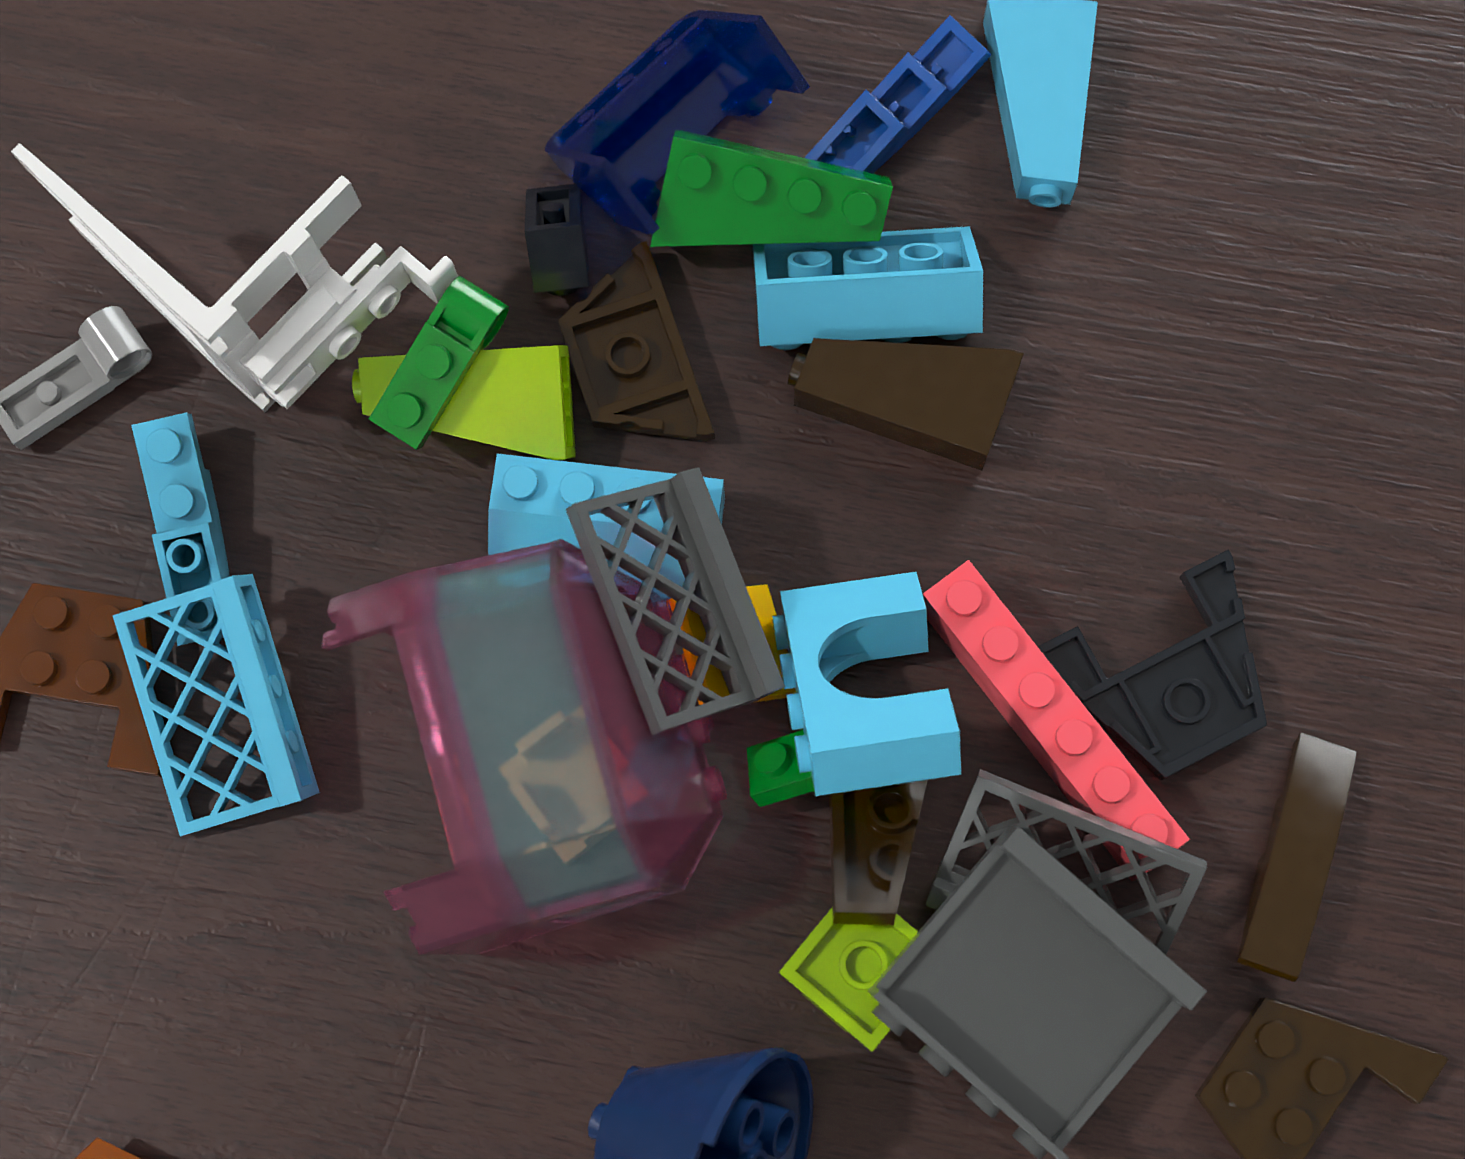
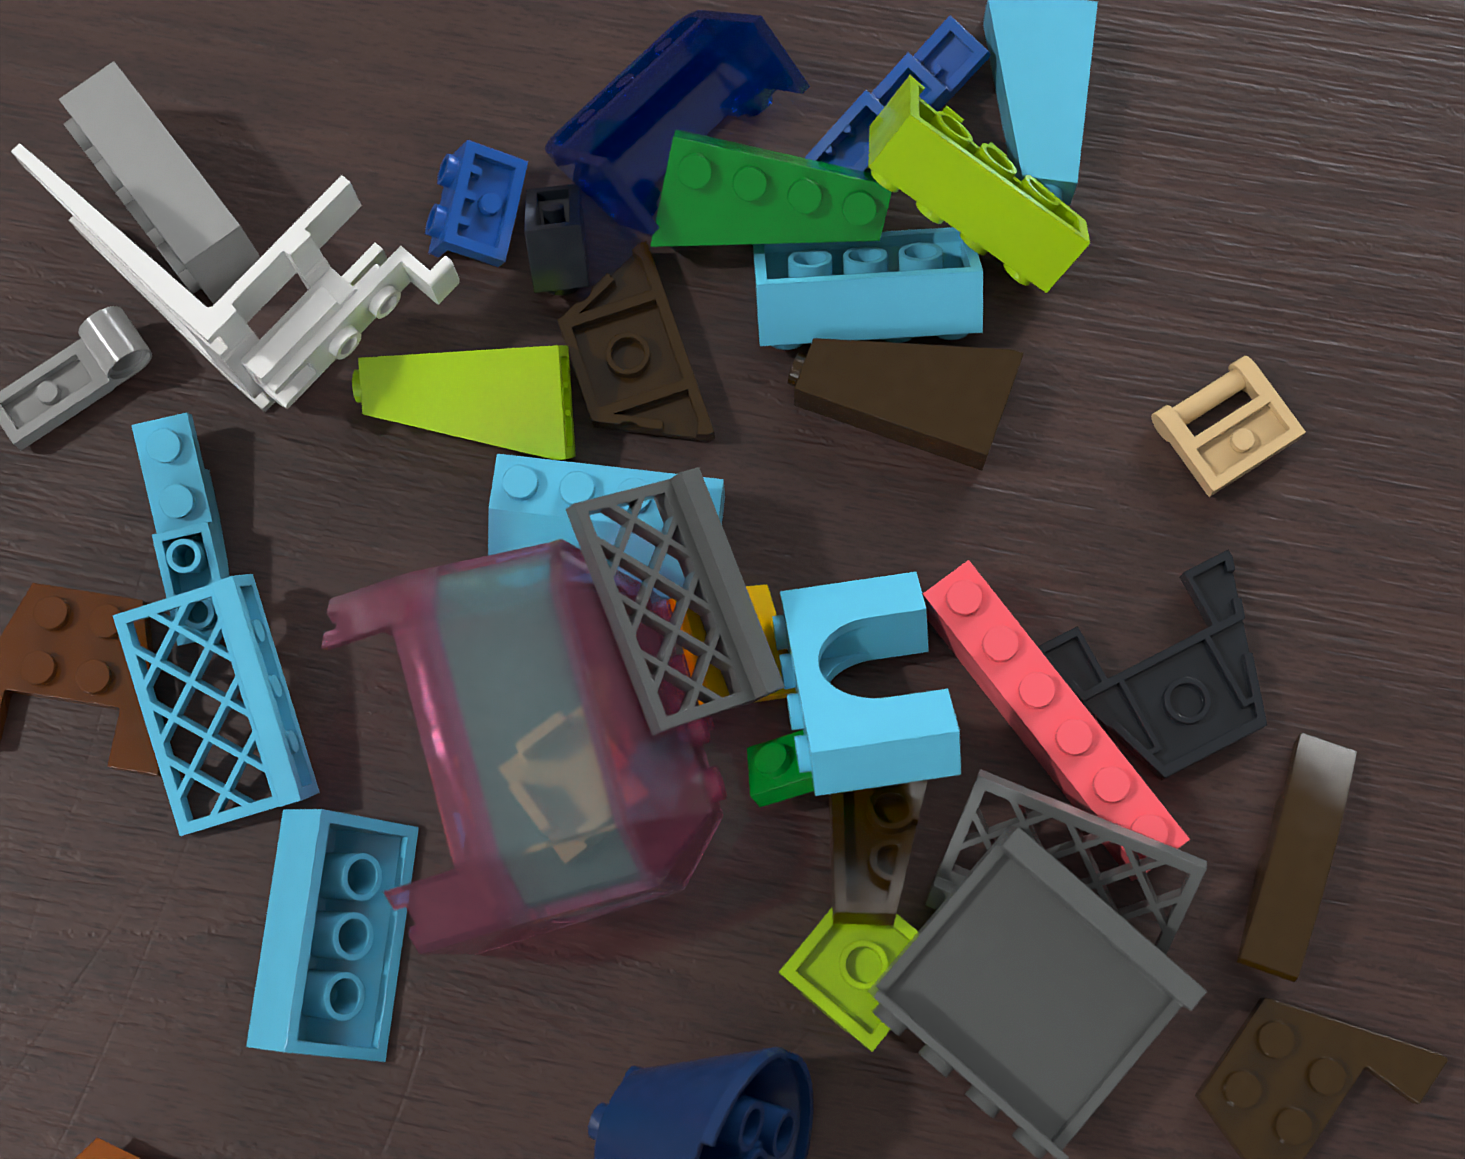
(158, 183): none -> light grey brick
(332, 936): none -> medium azure slope
(438, 361): green plate -> none
(476, 203): none -> blue bracket
(973, 189): none -> lime wedge
(1239, 439): none -> tan plate

